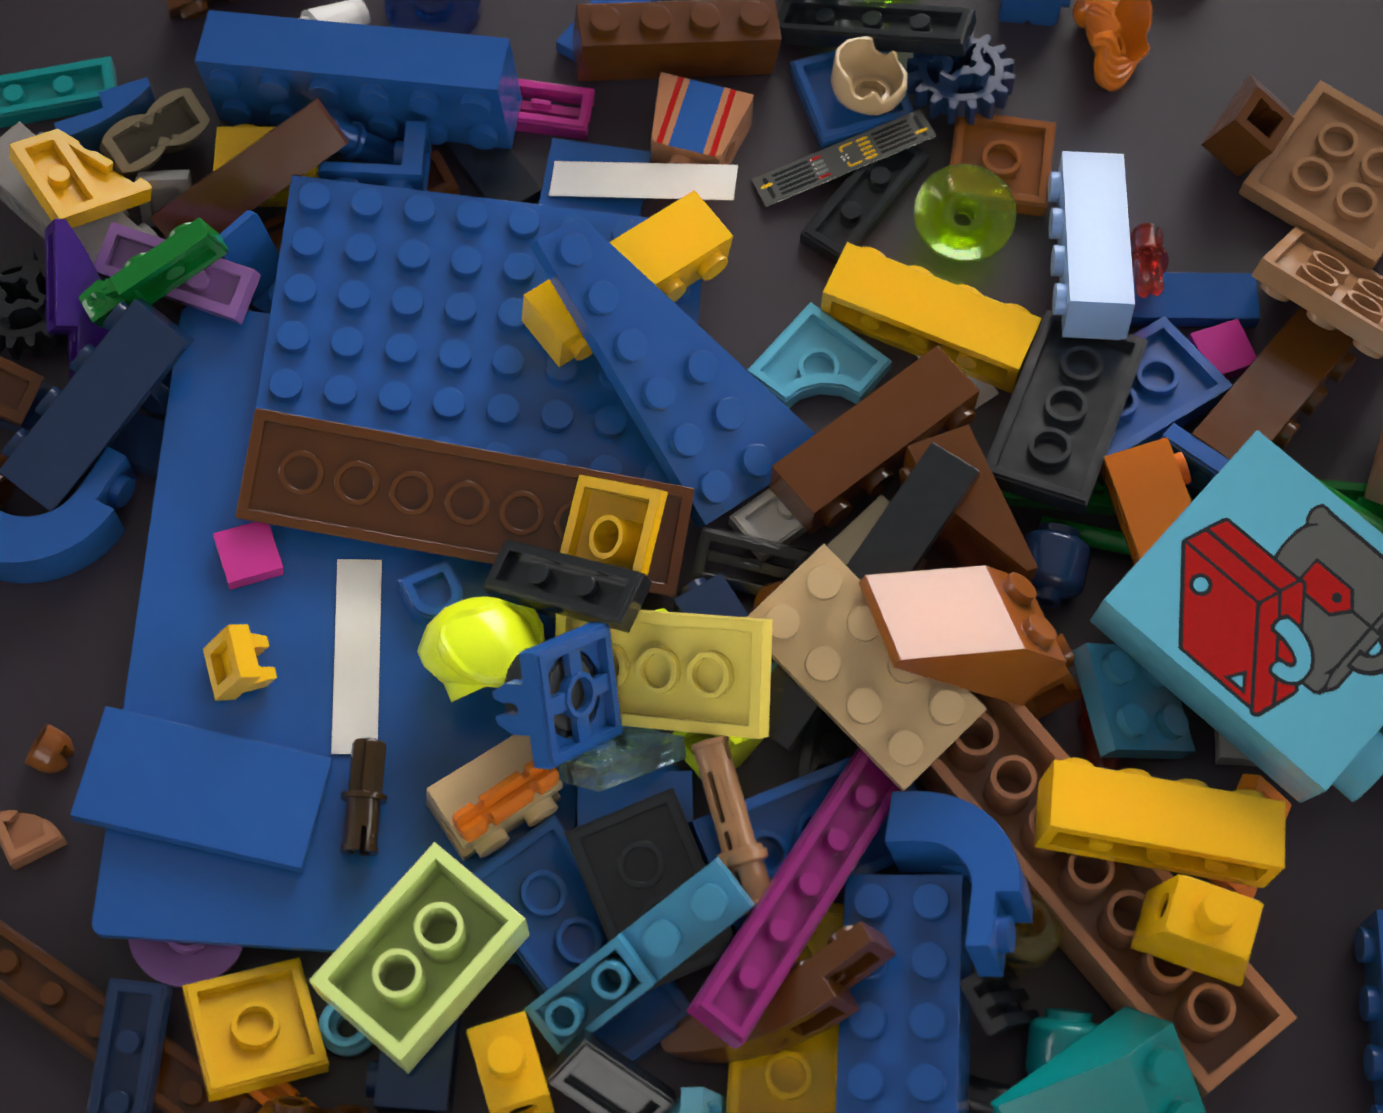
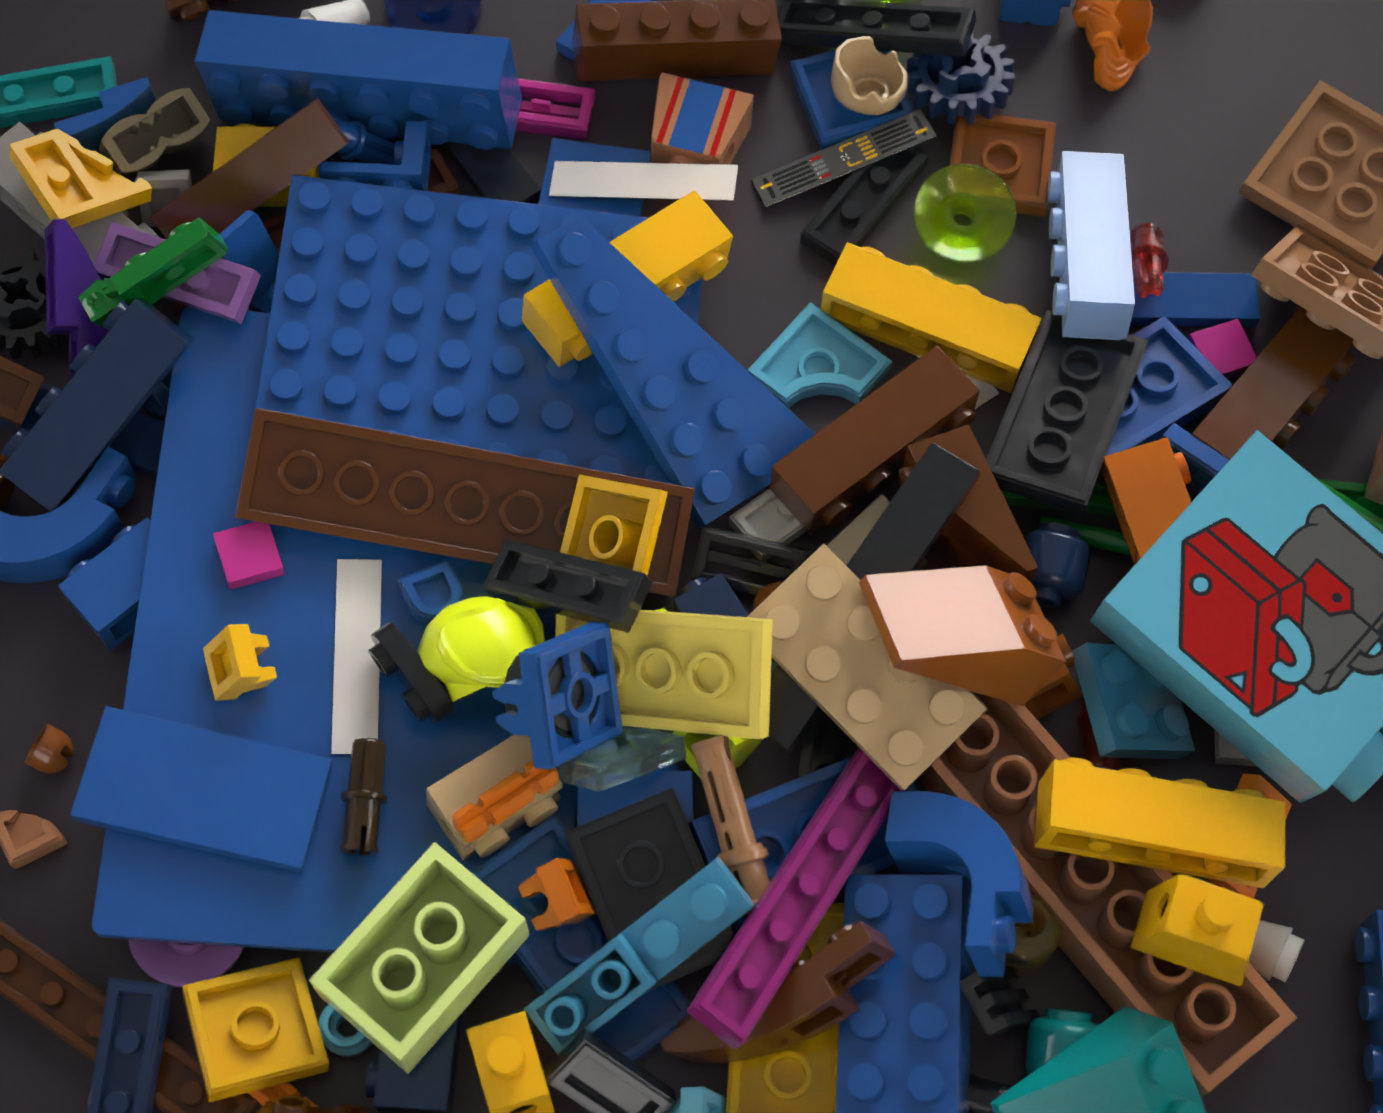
(109, 585): none -> blue slope
(424, 693): none -> black plate
(565, 894): none -> orange tile
(1248, 127): reddish brown slope -> none
(1275, 950): none -> white cone

